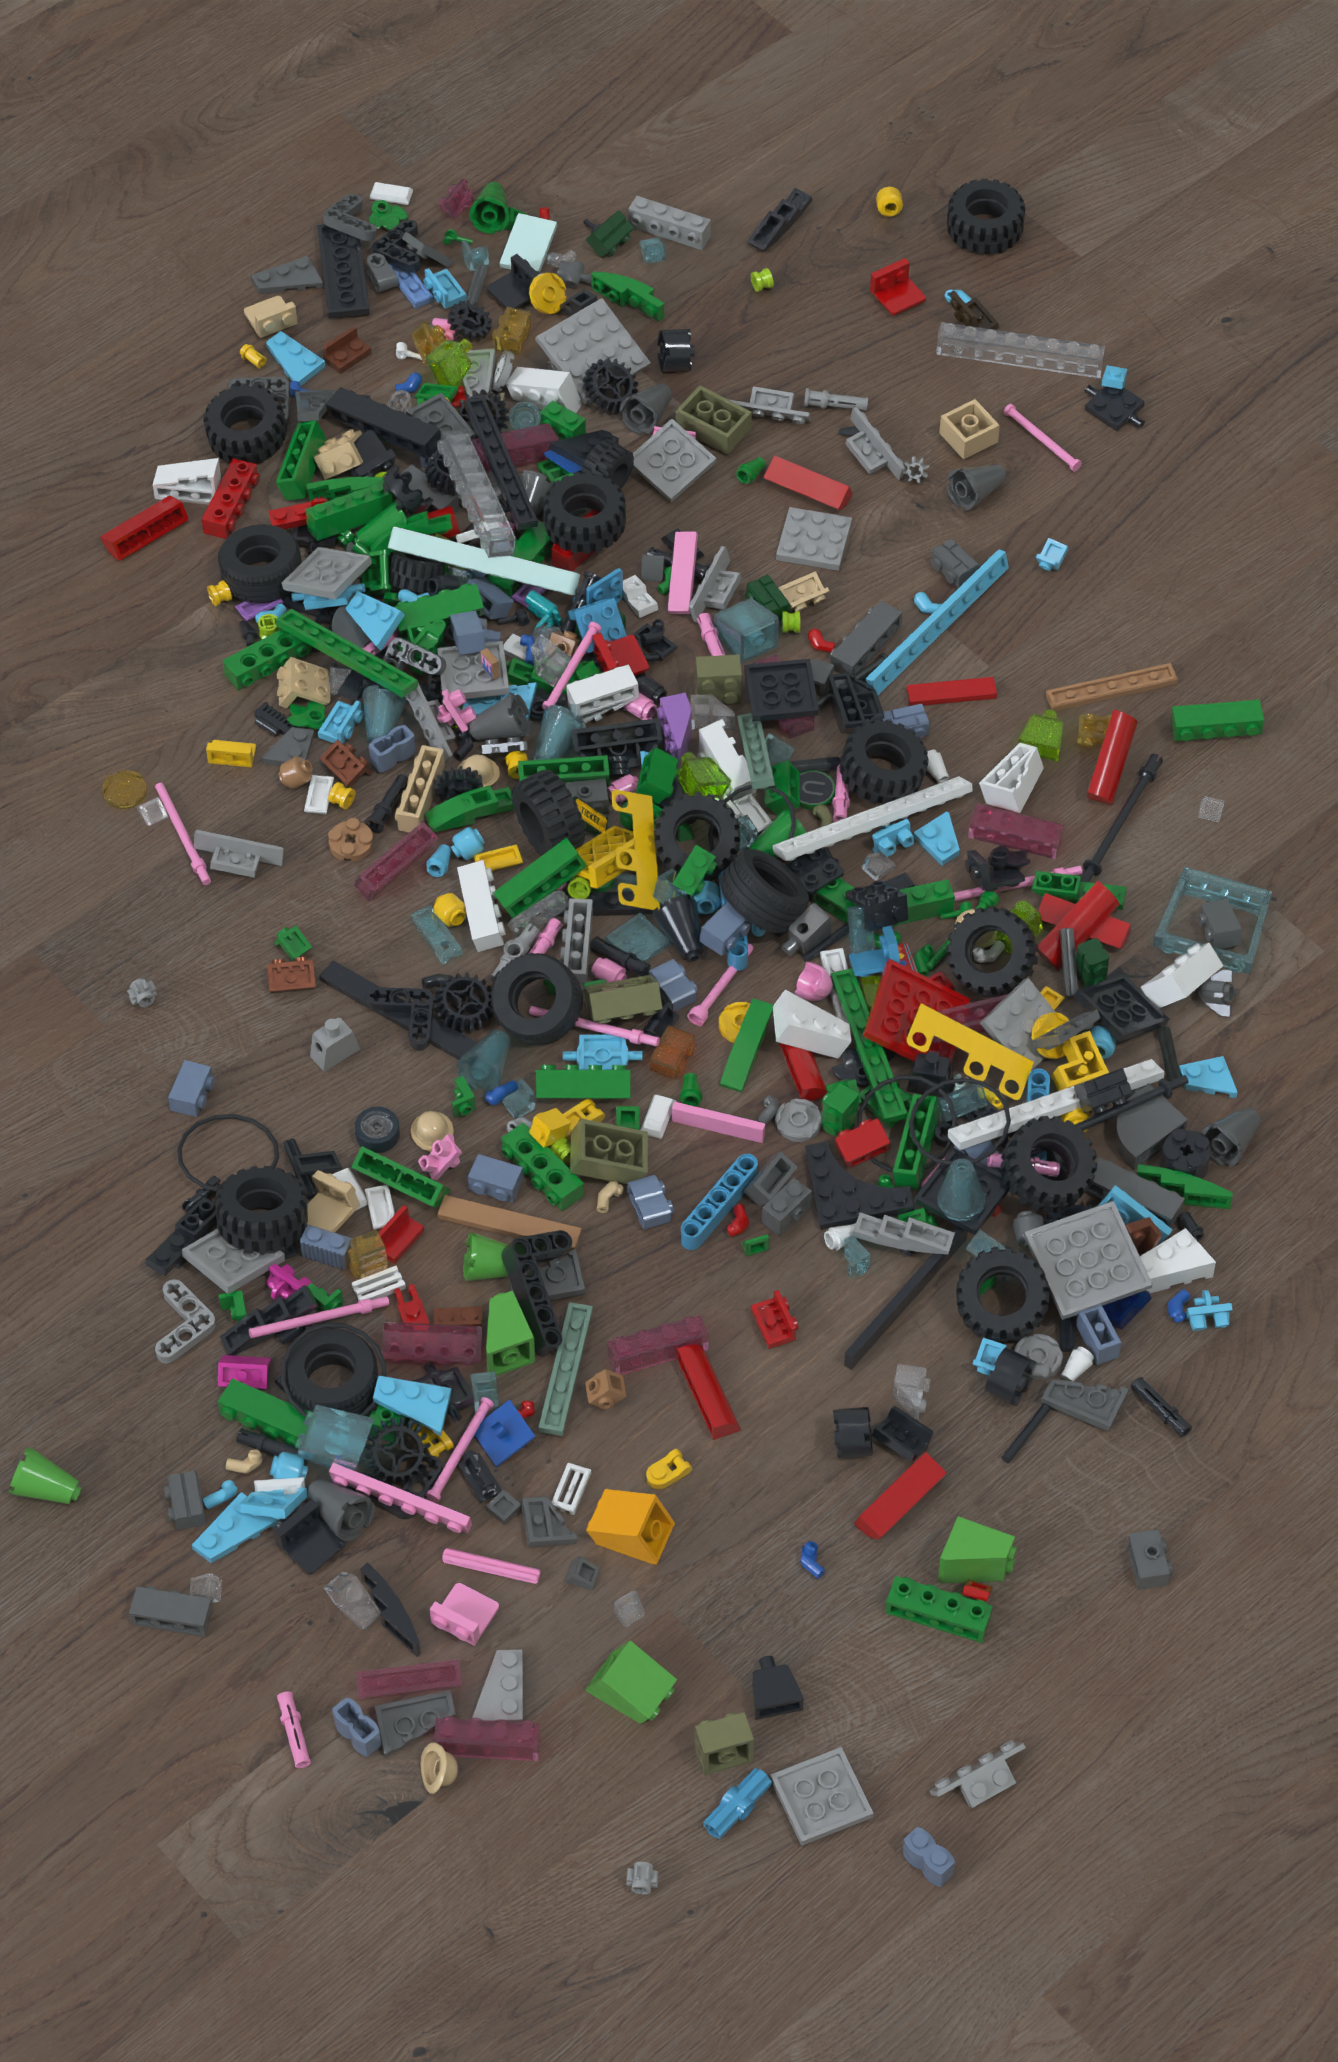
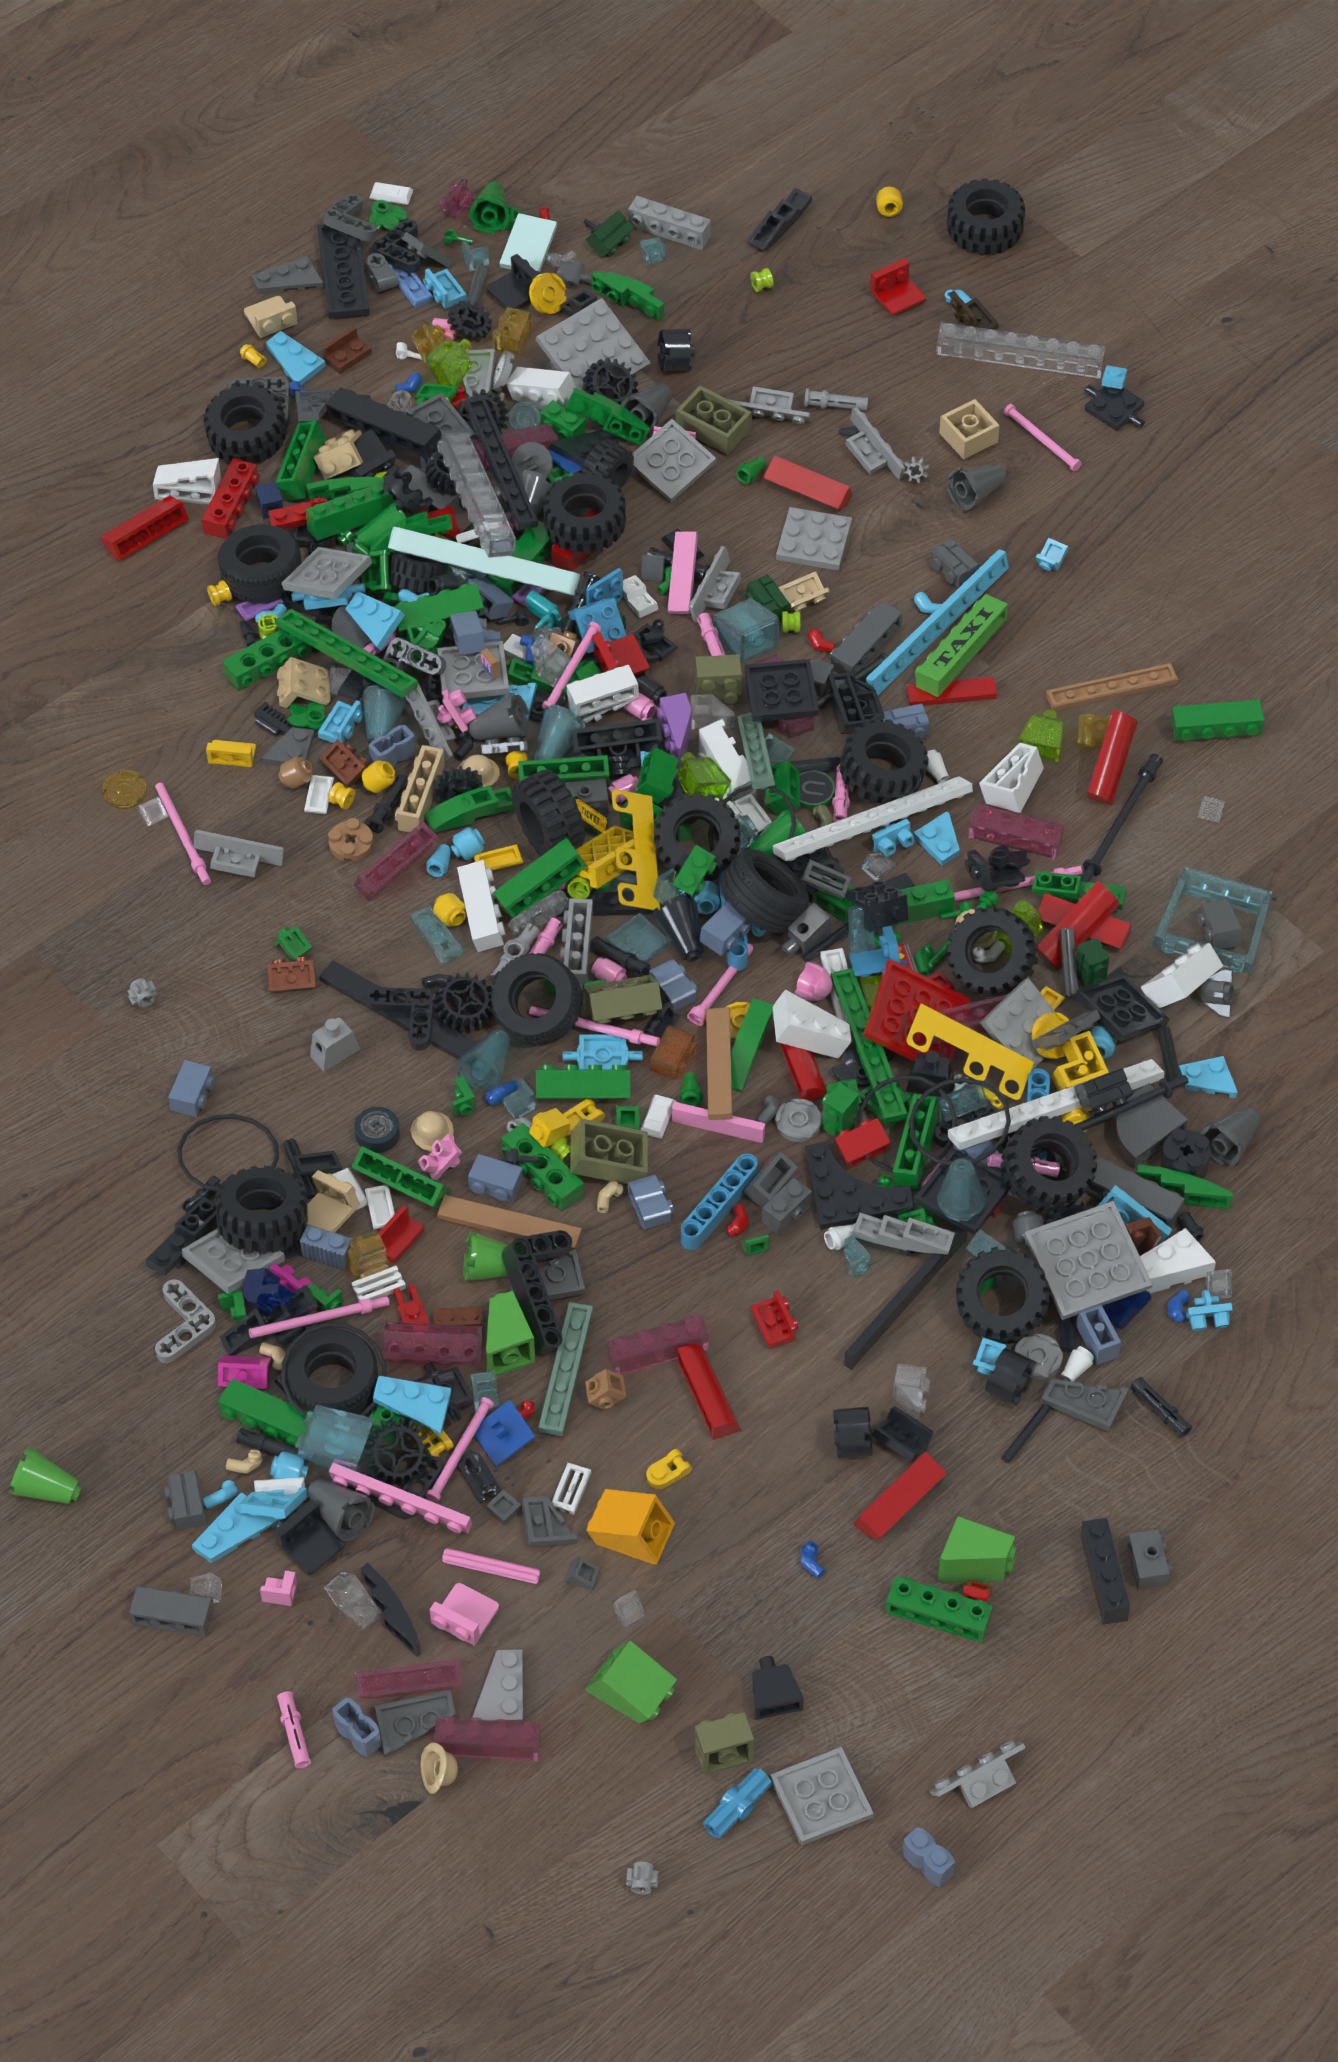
(265, 1290): none -> clear blue brick
(268, 498): none -> dark blue panel
(275, 1352): none -> tan arm
(279, 1590): none -> bright pink panel
(378, 776): none -> yellow head
(513, 1157): none -> black hand
(533, 457): none -> dark grey piece
(608, 413): none -> green slope
(719, 1063): none -> medium nougat tile
(822, 886): none -> dark grey tile
(961, 645): none -> bright green brick
(1104, 1571): none -> black brick
(1219, 1283): none -> clear slope

